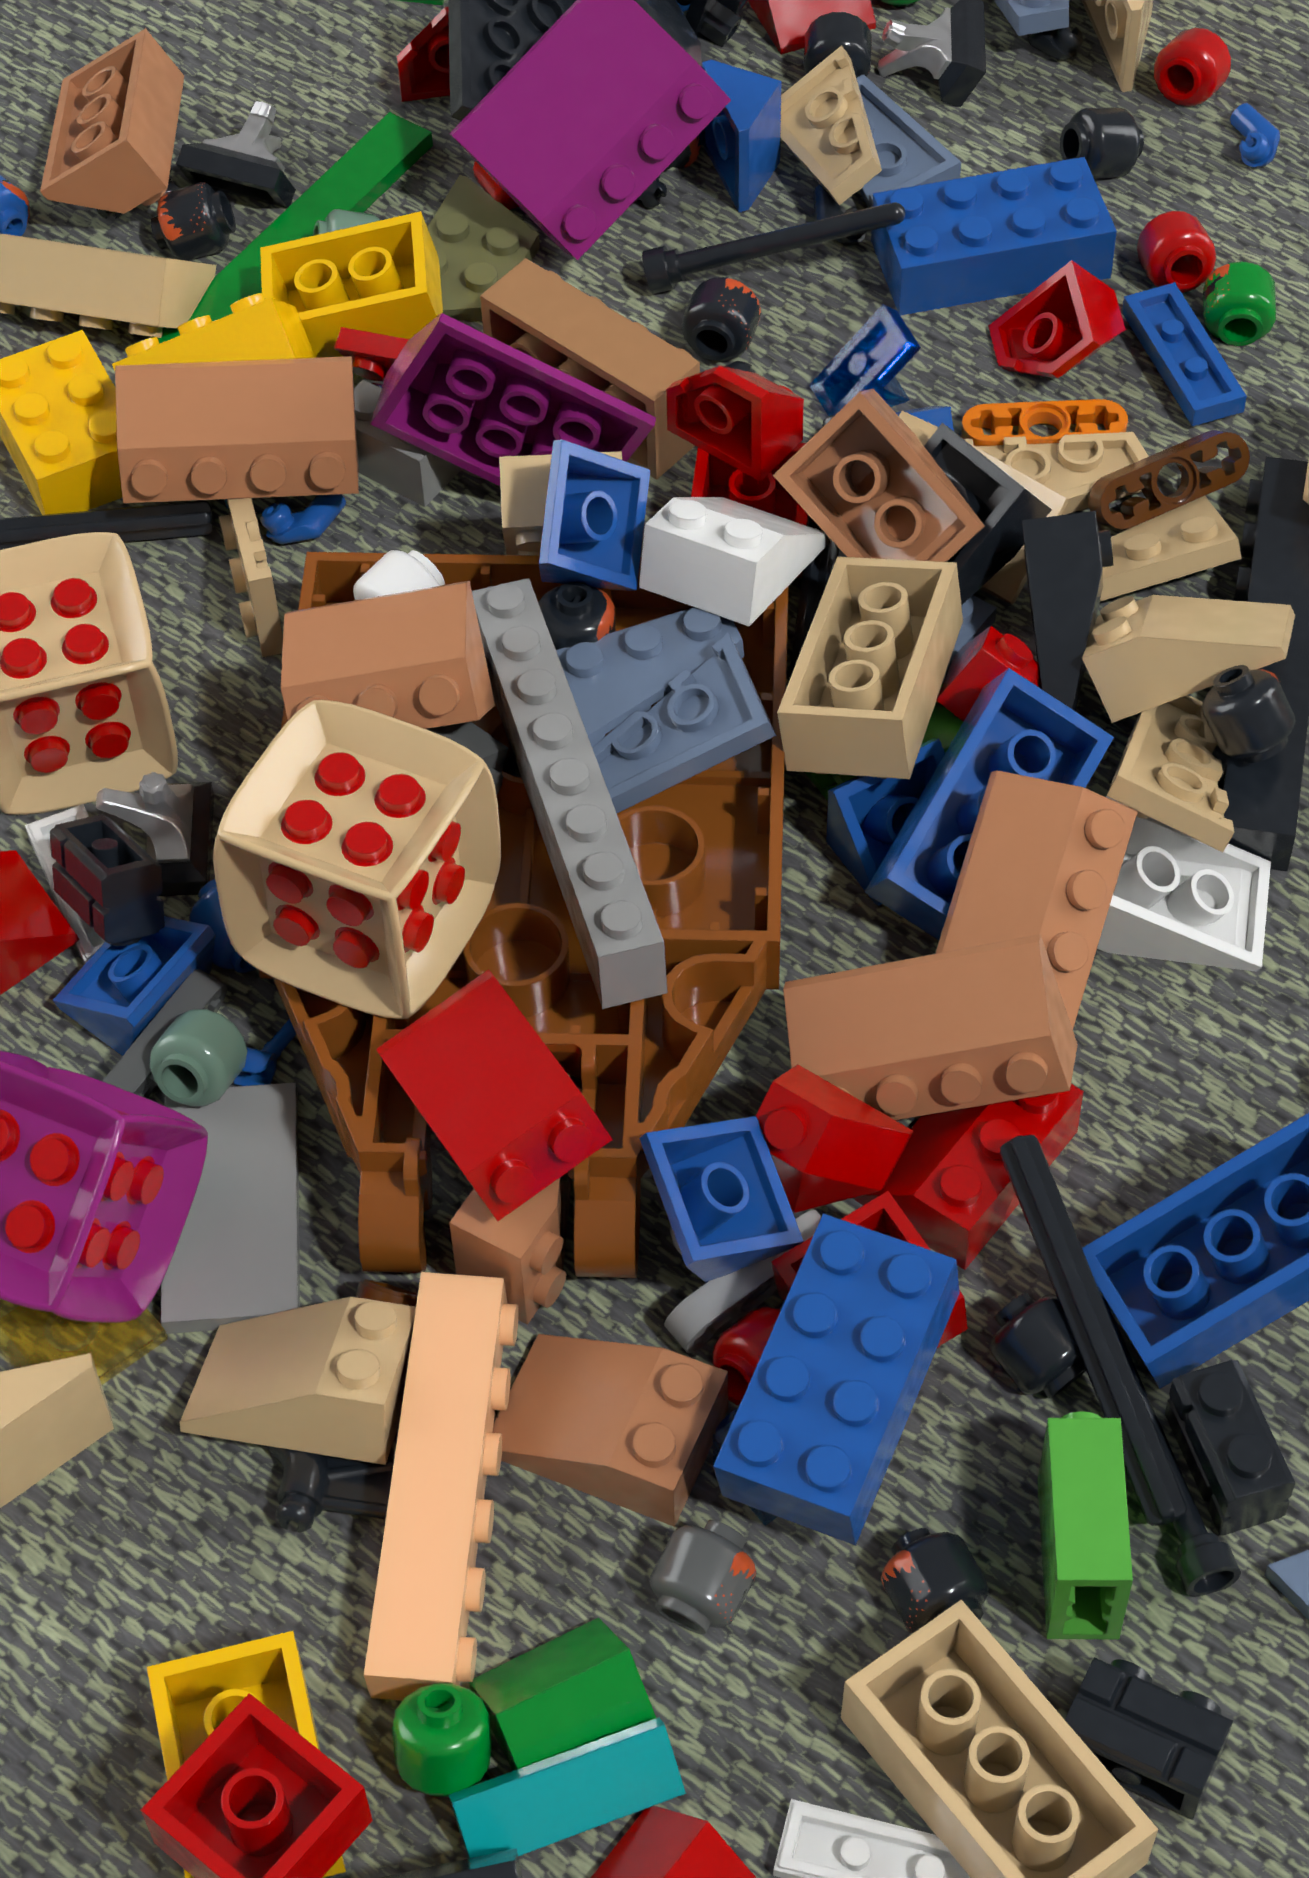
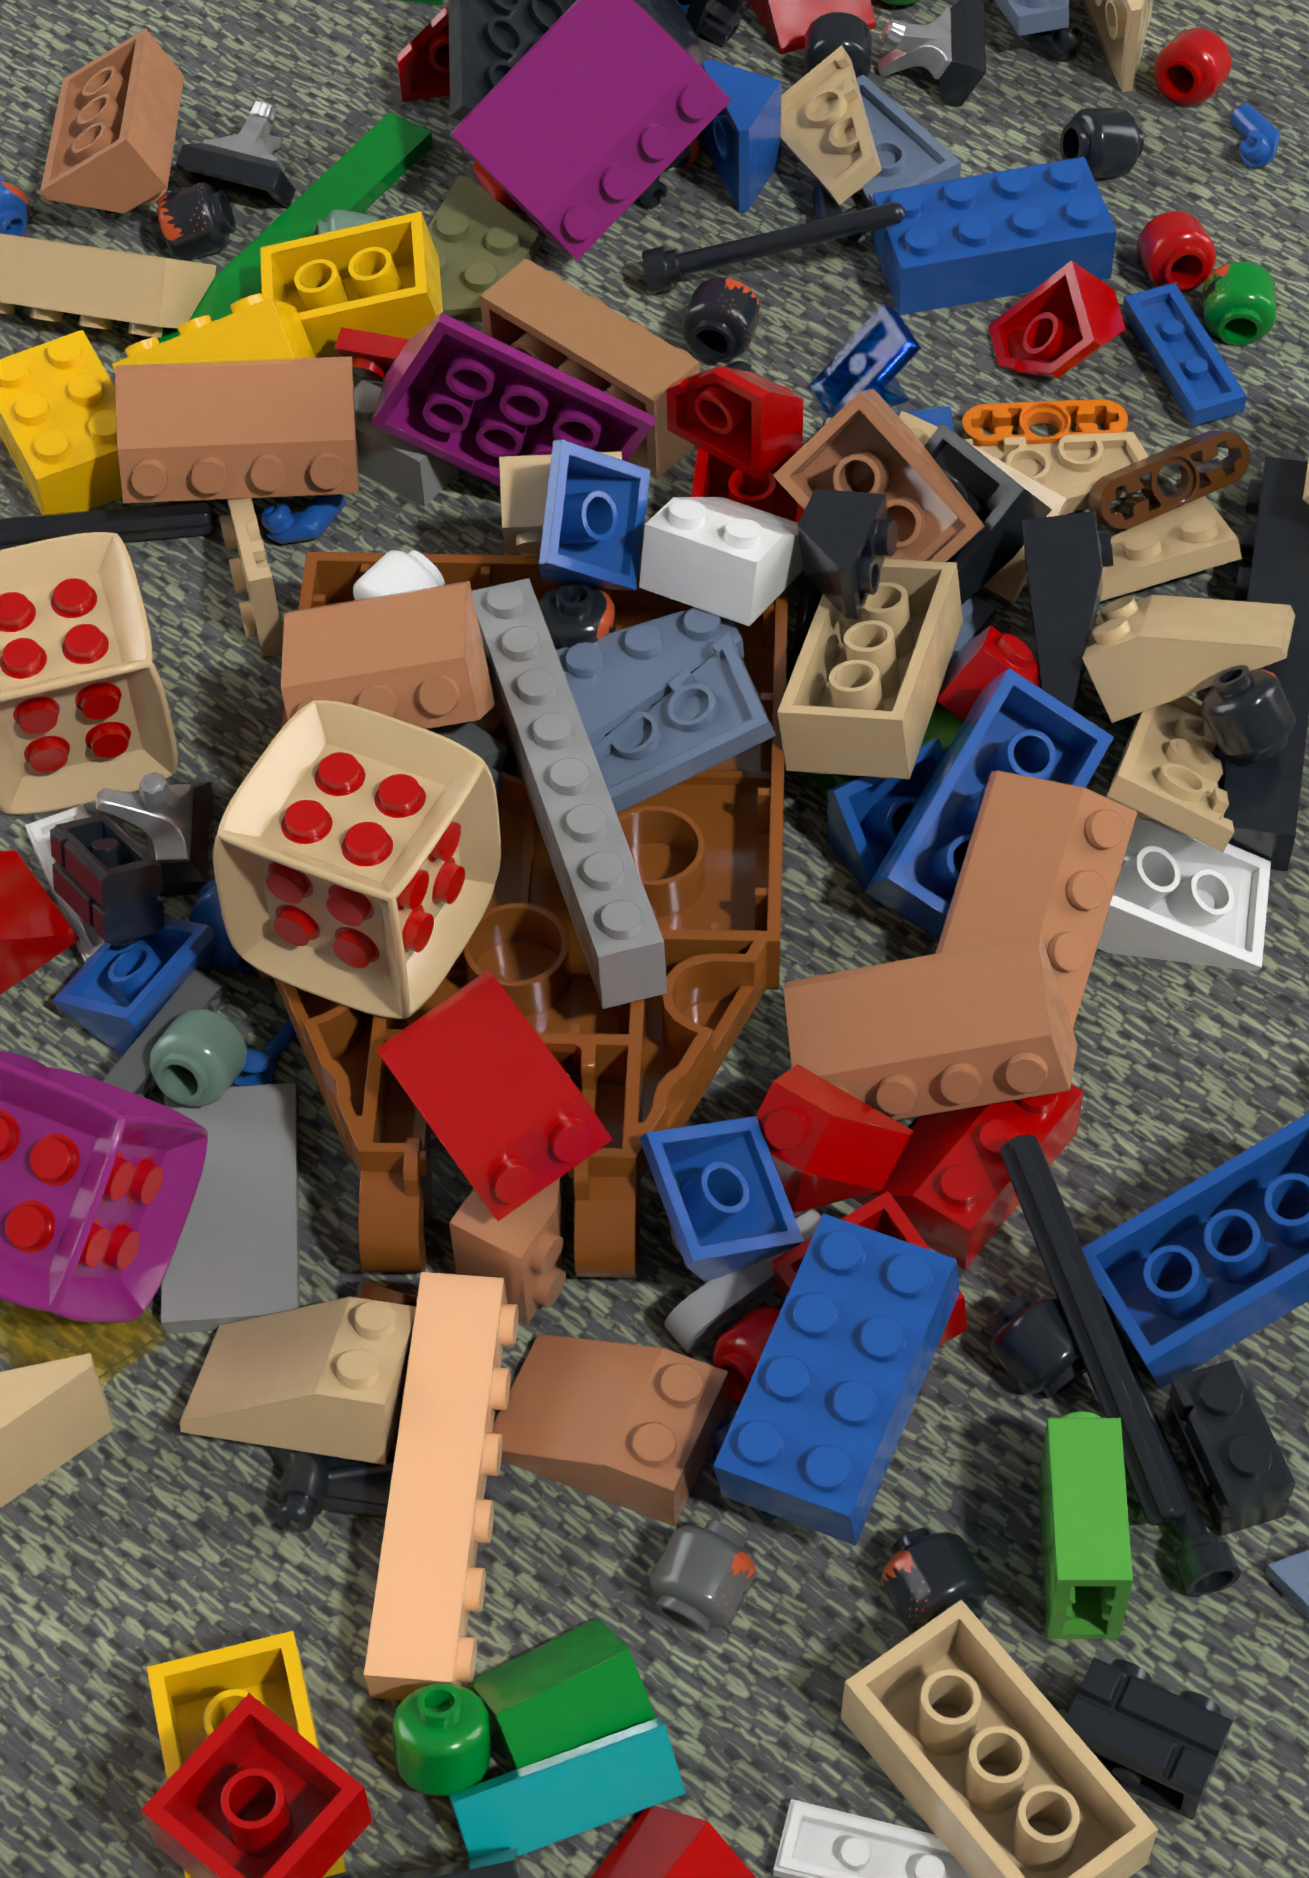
(845, 545): none -> black slope

